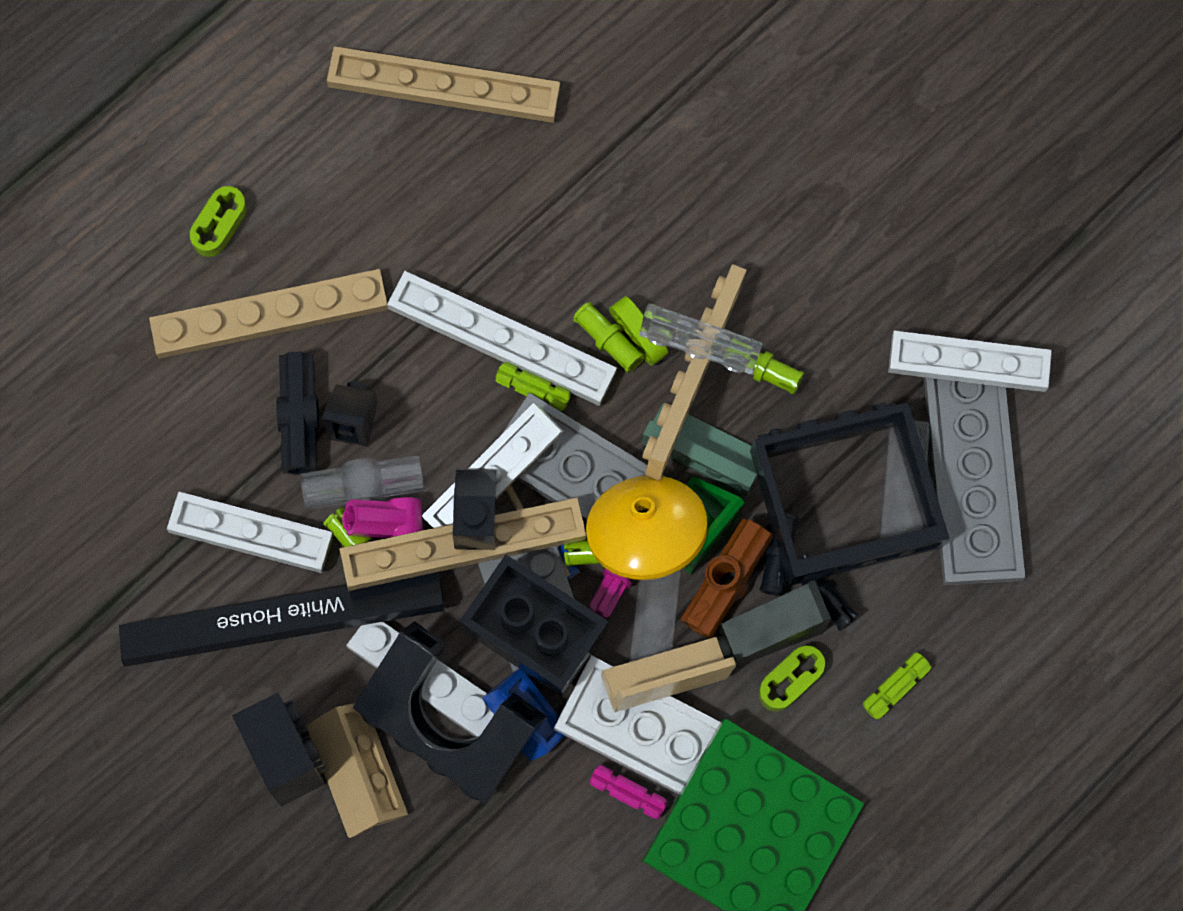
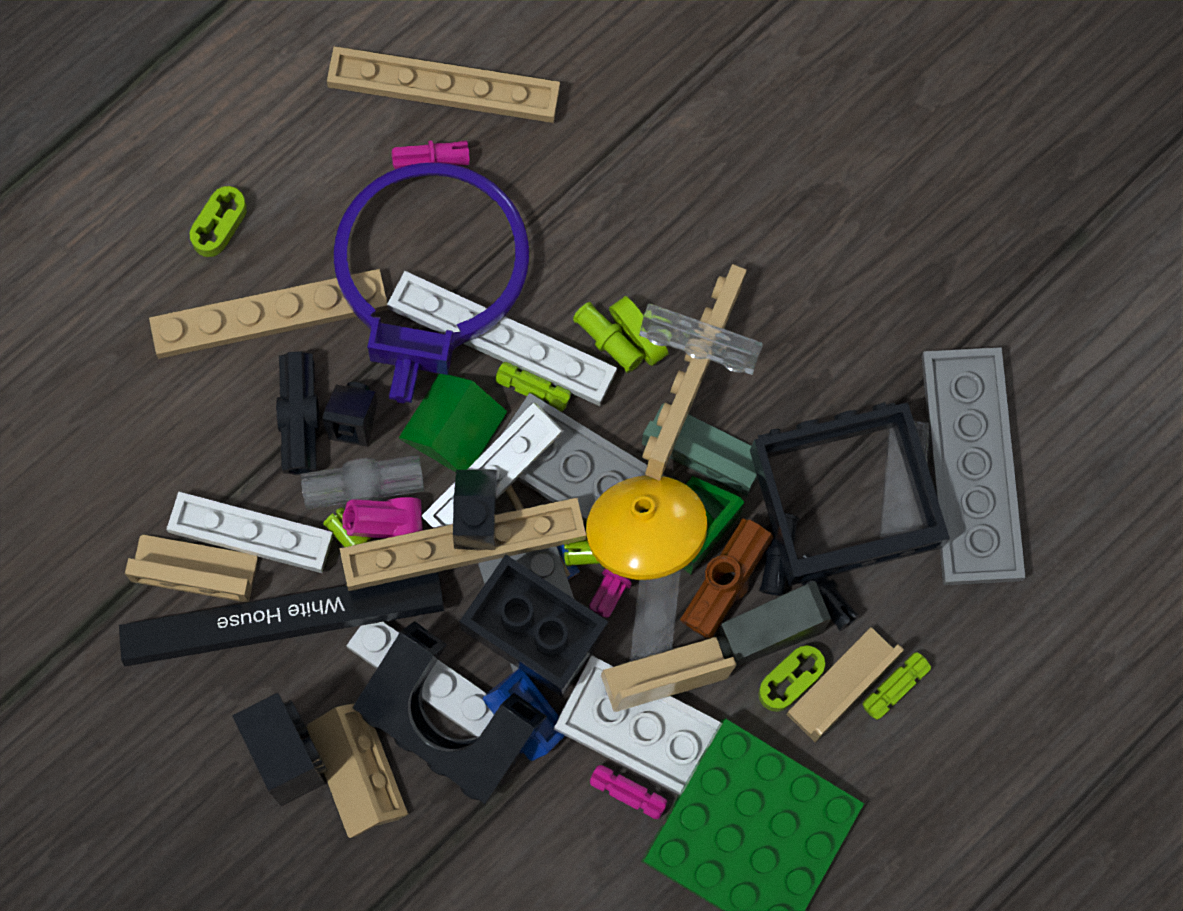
(193, 568): none -> tan panel
(414, 348): none -> dark purple brick
(450, 153): none -> dark pink axle
(454, 422): none -> green slope
(777, 373): lime pin -> none
(843, 684): none -> tan panel
(970, 361): white plate -> none

